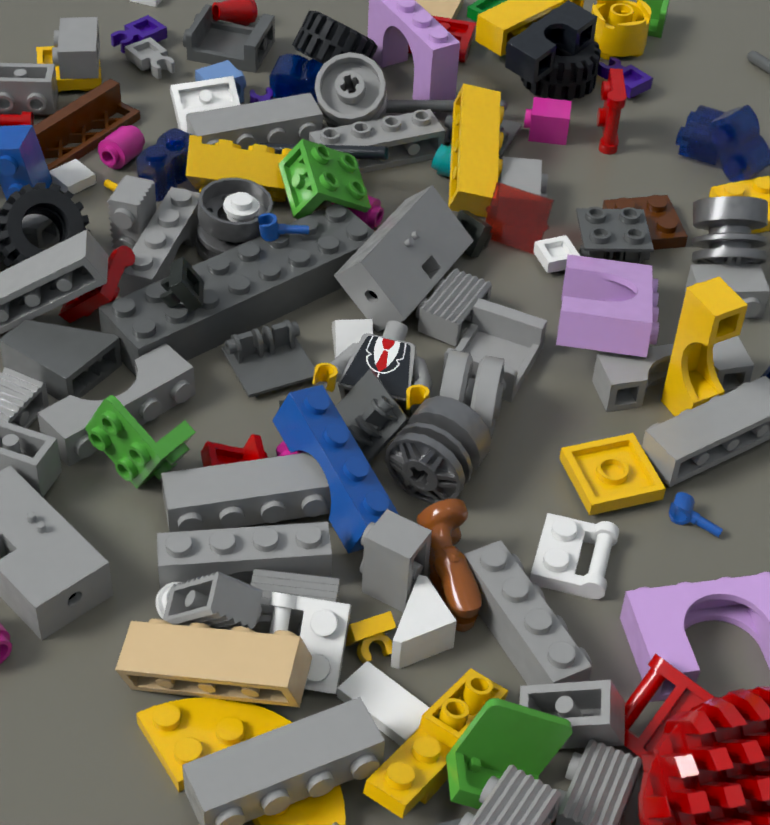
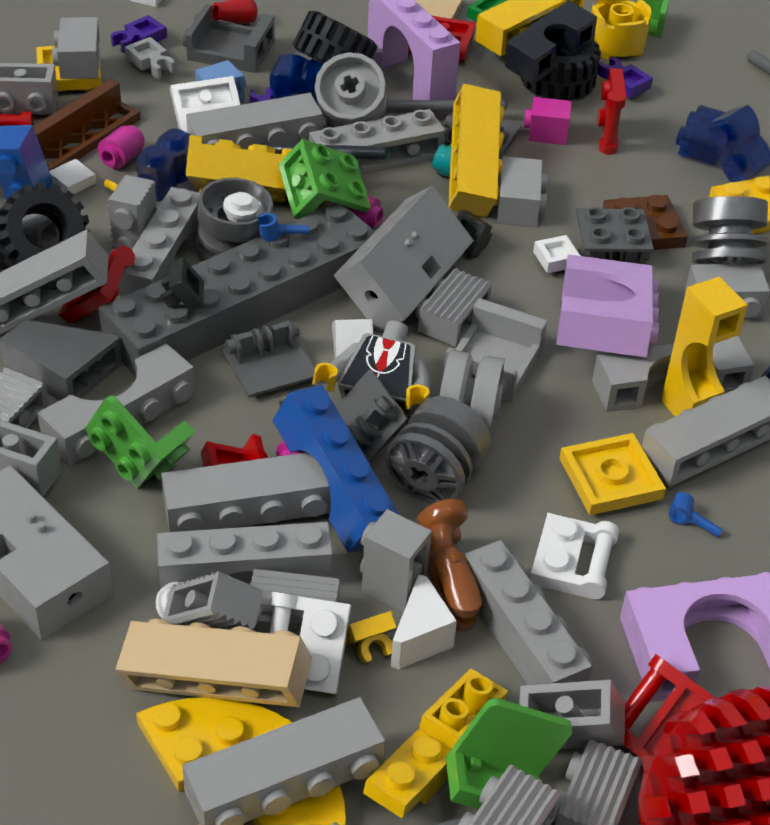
(389, 704): white tile -> none
(518, 216): clear red piece -> none

